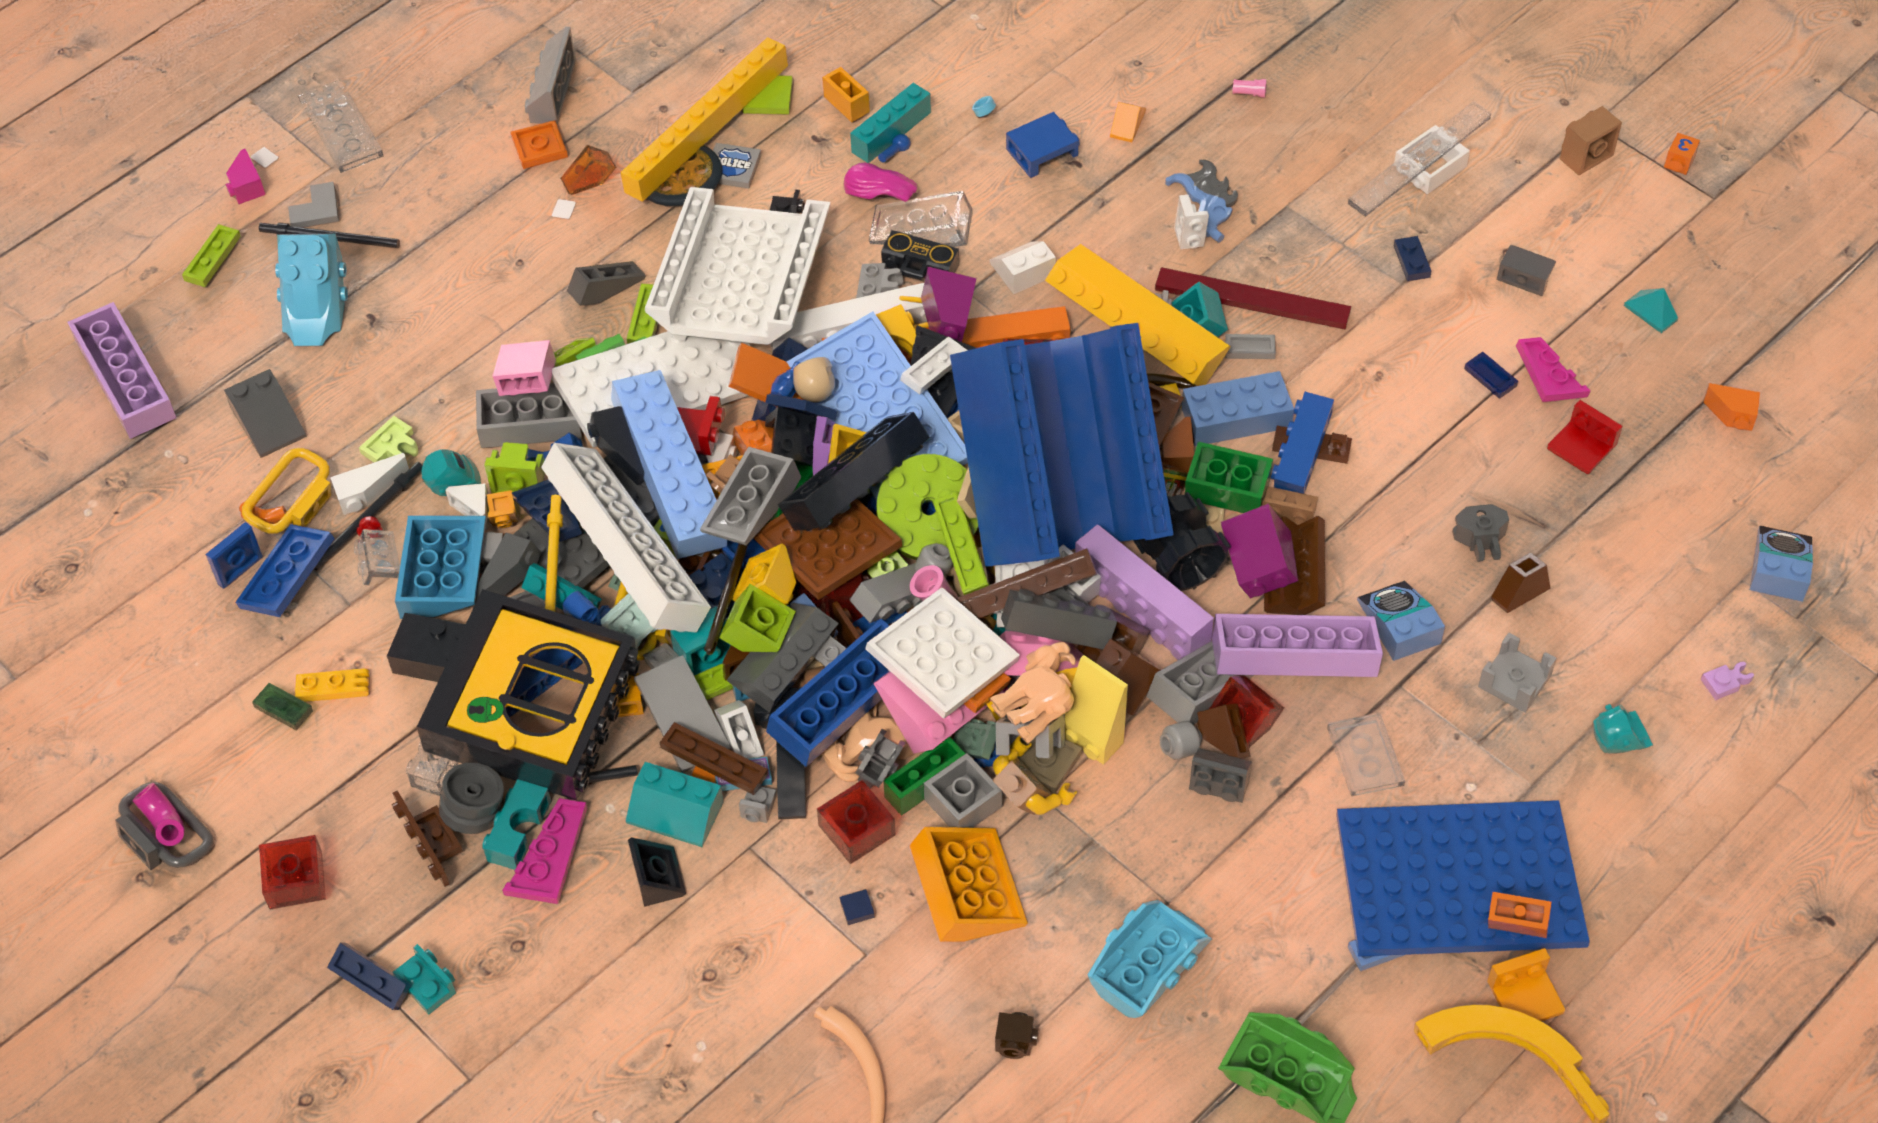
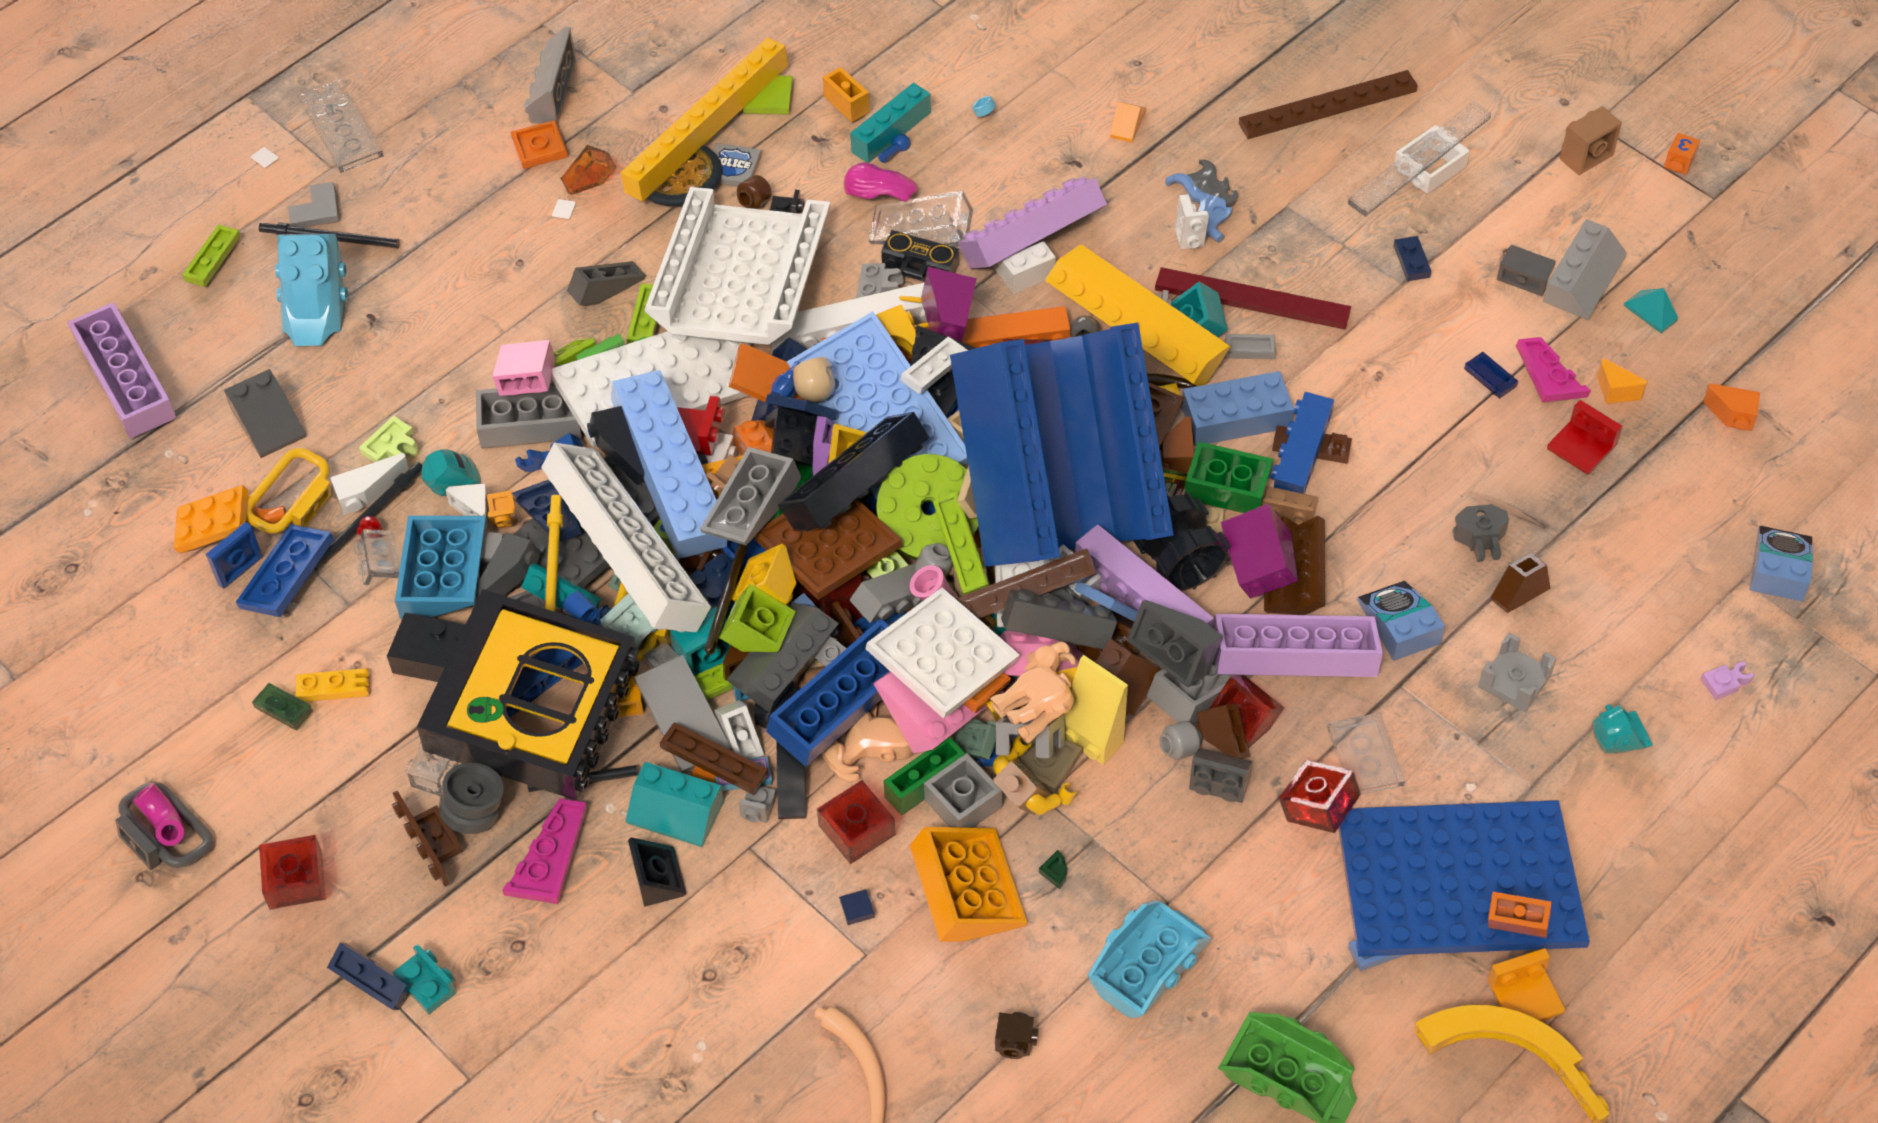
(210, 518): none -> light orange plate
(244, 179): dark pink slope -> none
(512, 470): lime panel -> none
(522, 804): teal arch -> none
(754, 192): none -> reddish brown head
(878, 760): dark grey hinge -> none
(1032, 222): none -> lavender brick
(1041, 142): blue panel -> none
(1054, 869): none -> dark green tile
(1083, 325): none -> dark grey piece
(1106, 601): none -> medium blue tile
(1175, 641): none -> dark grey slope
(1255, 87): bright pink pin -> none
(1320, 796): none -> clear red brick
(1327, 104): none -> reddish brown plate
(1585, 270): none -> light grey slope
(1619, 384): none -> light orange slope

